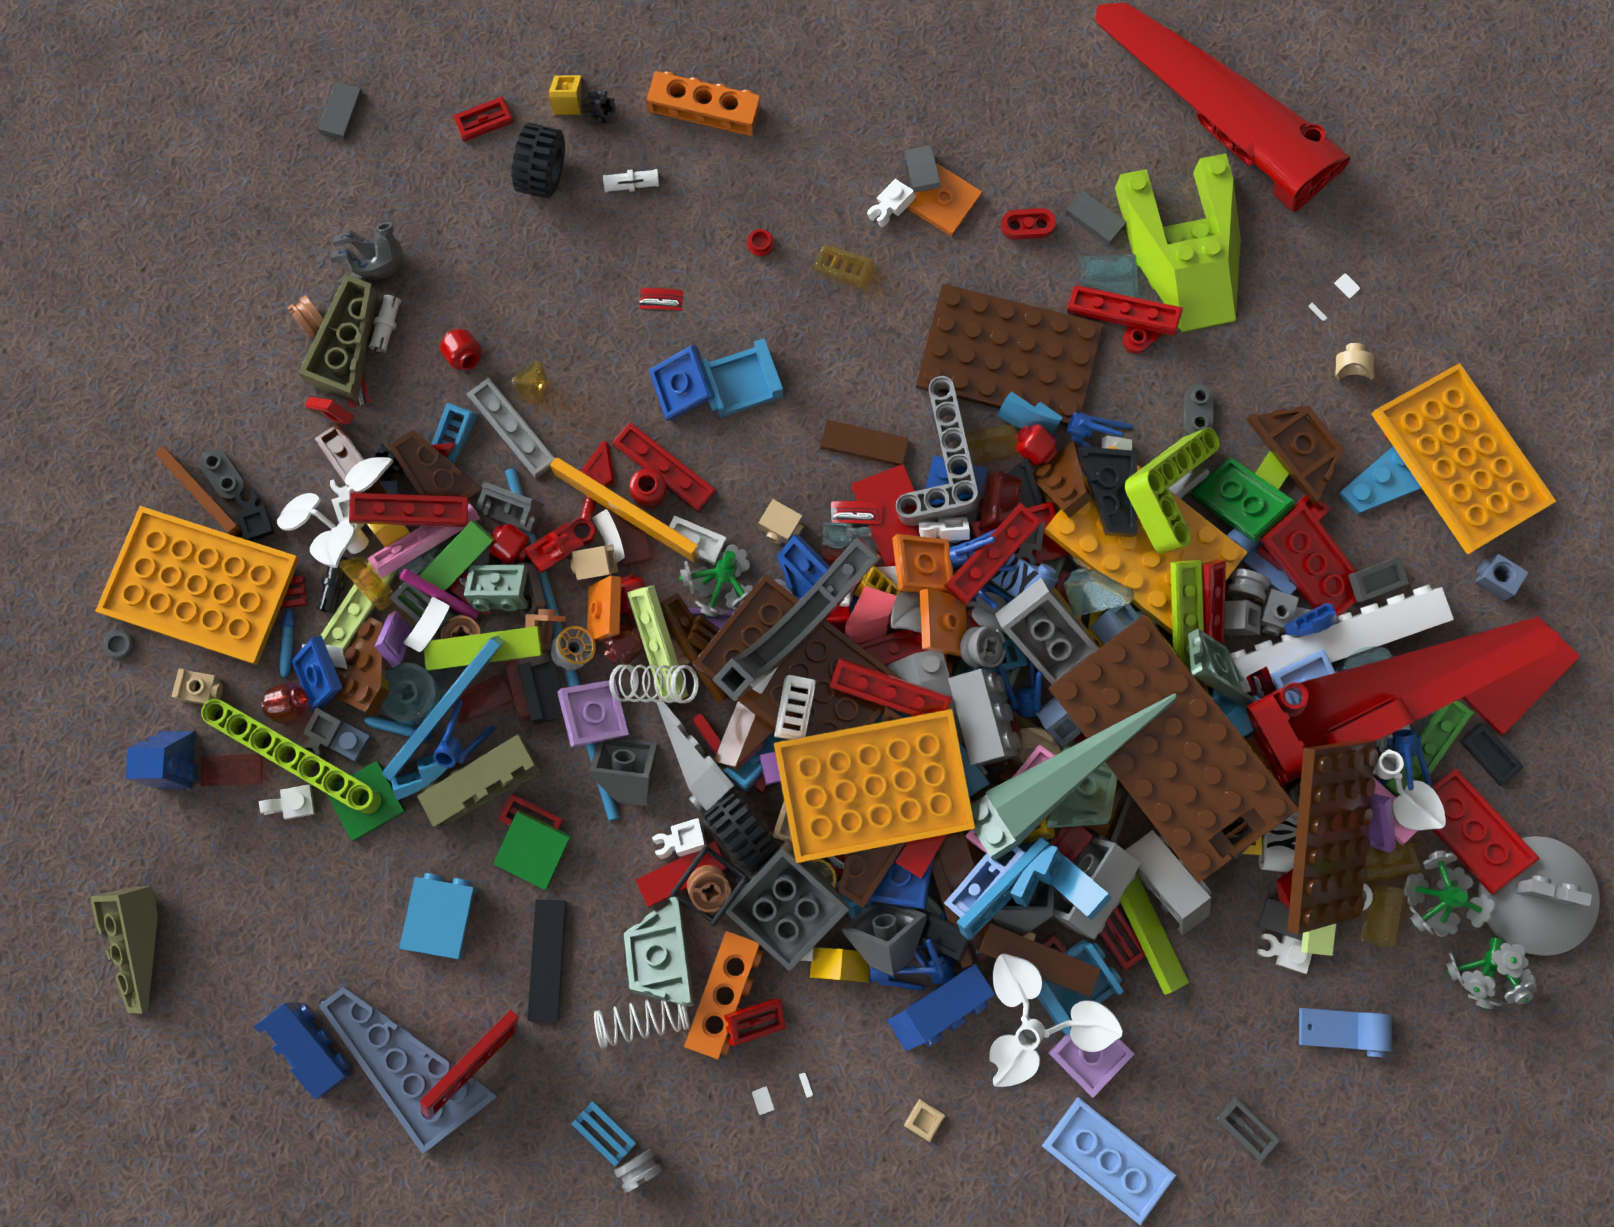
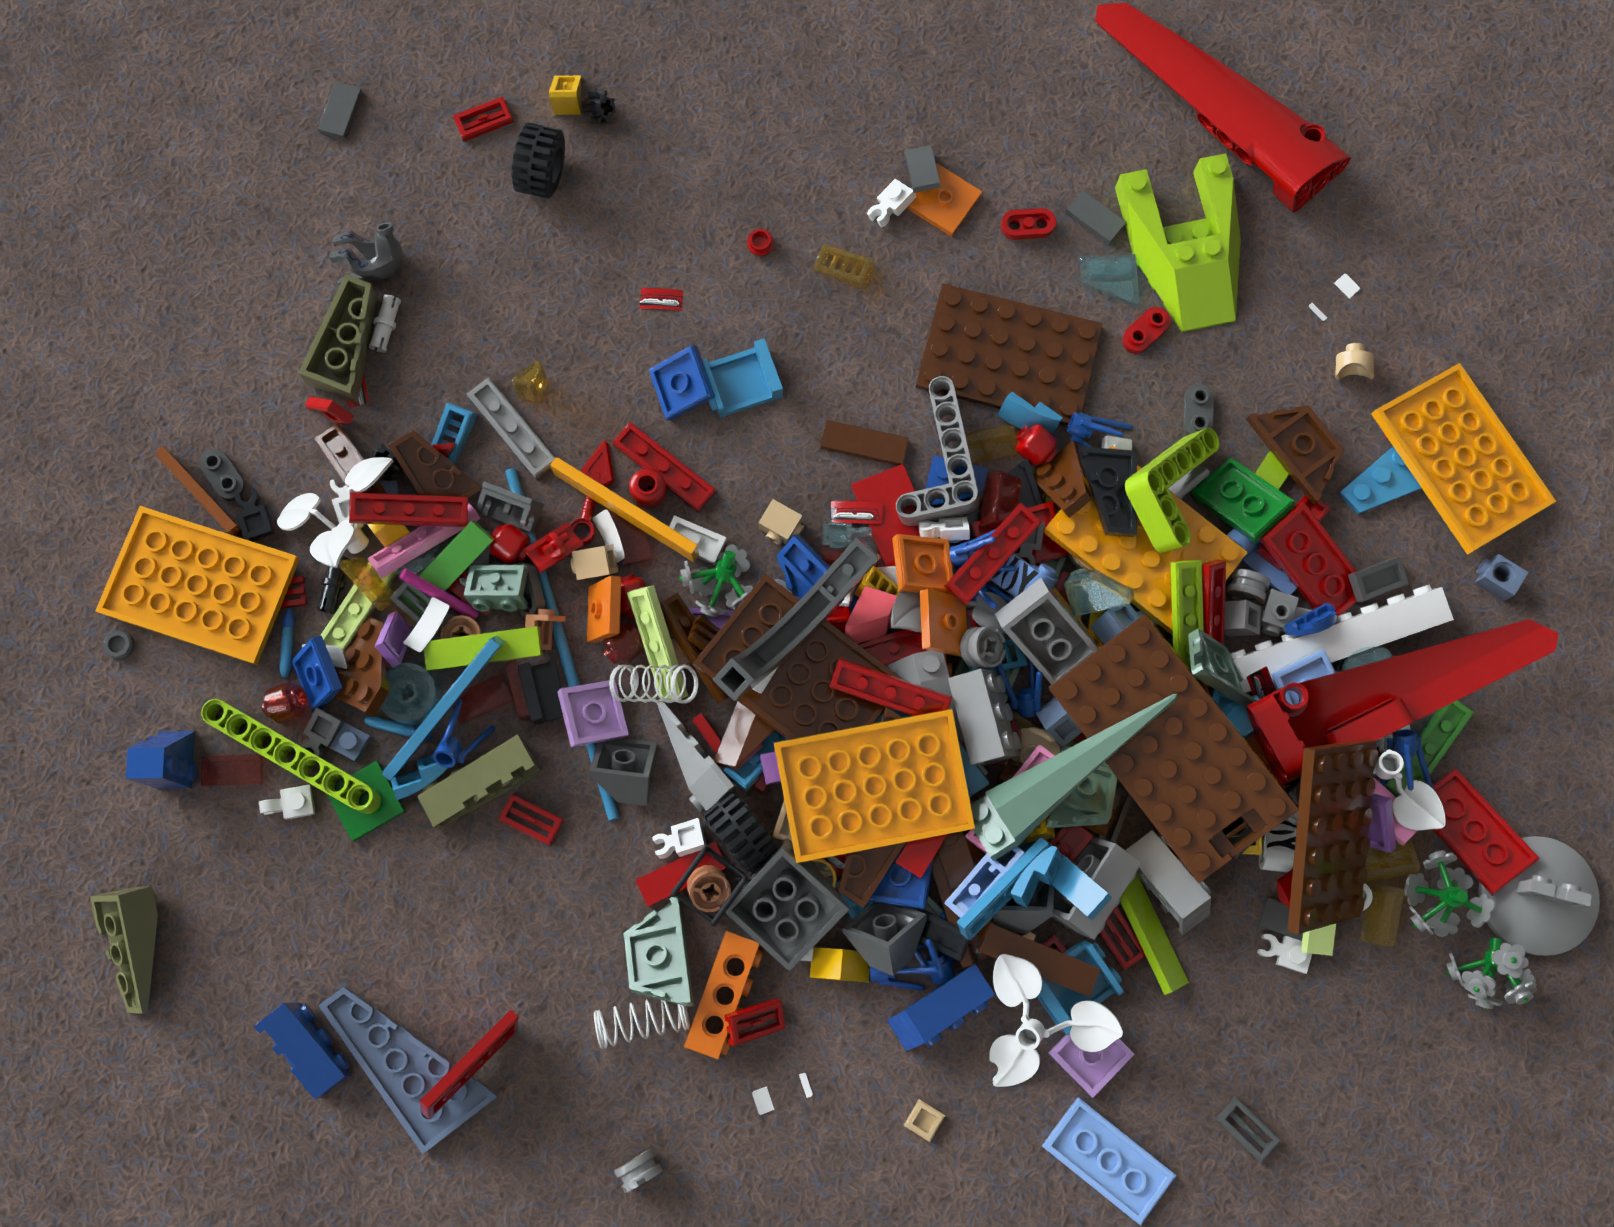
(186, 683): tan brick -> none
(306, 316): nougat wheel -> none
(438, 916): dark azure panel -> none
(460, 349): red head -> none
(532, 849): green tile -> none
(547, 960): black tile -> none
(573, 637): light grey wheel -> none
(595, 1142): dark azure tile -> none
(615, 183): white pin -> none
(713, 114): orange brick -> none
(797, 682): white slope -> none
(1125, 310): red tile -> none
(1346, 1030): medium blue door -> none
(1491, 754): black tile -> none
(1514, 694): red tile -> none

